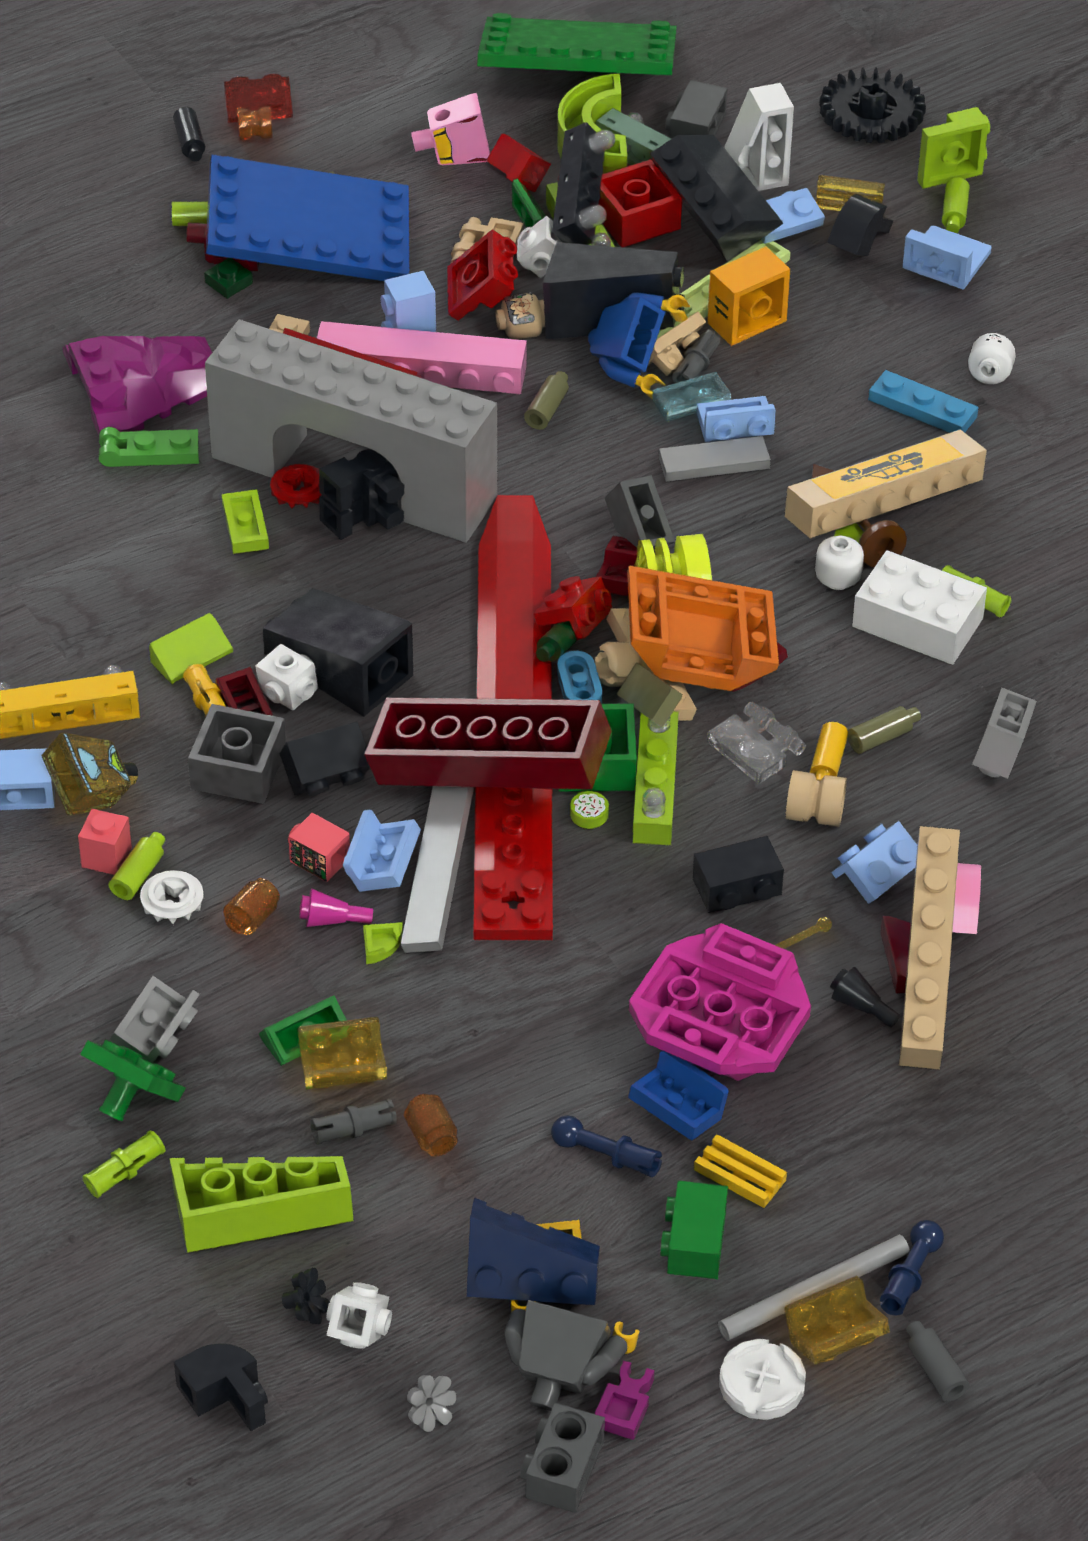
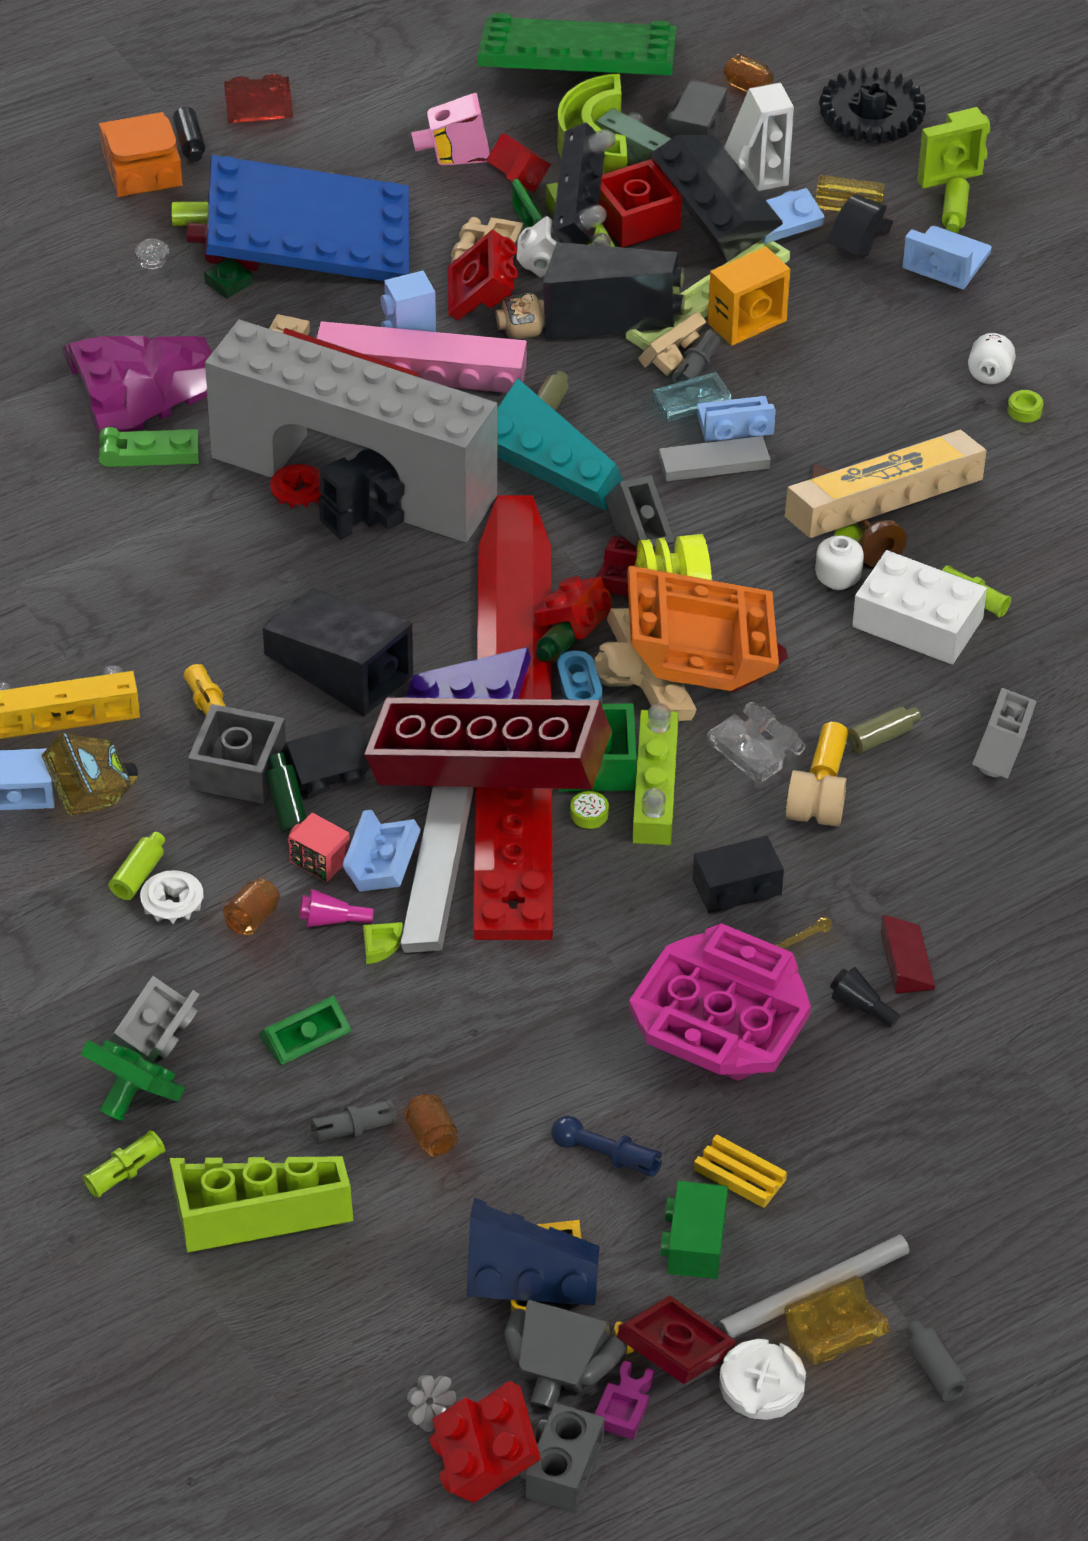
(104, 841): coral brick -> none
(141, 154): none -> orange brick
(152, 253): none -> clear plate
(191, 644): lime slope -> none
(222, 1375): black brick -> none
(240, 681): dark red slope -> none
(245, 521): lime plate -> none
(254, 123): clear orange wheel -> none
(285, 793): none -> dark green cylinder
(287, 677): white brick -> none
(307, 1296): black plant -> none
(341, 1053): clear yellow bracket -> none
(349, 1325): white brick -> none
(483, 678): none -> wing
(484, 1442): none -> red plate
(552, 449): none -> teal wedge
(629, 335): blue torso -> none
(650, 694): olive tile -> none
(676, 1339): none -> dark red tile
(681, 1095): blue bracket -> none
(747, 73): none -> clear orange brick
(881, 862): light blue bracket -> none
(904, 1278): dark blue pin -> none
(922, 403): dark azure plate -> none
(929, 948): tan brick -> none
(967, 898): bright pink brick -> none
(1025, 406): none -> lime tile

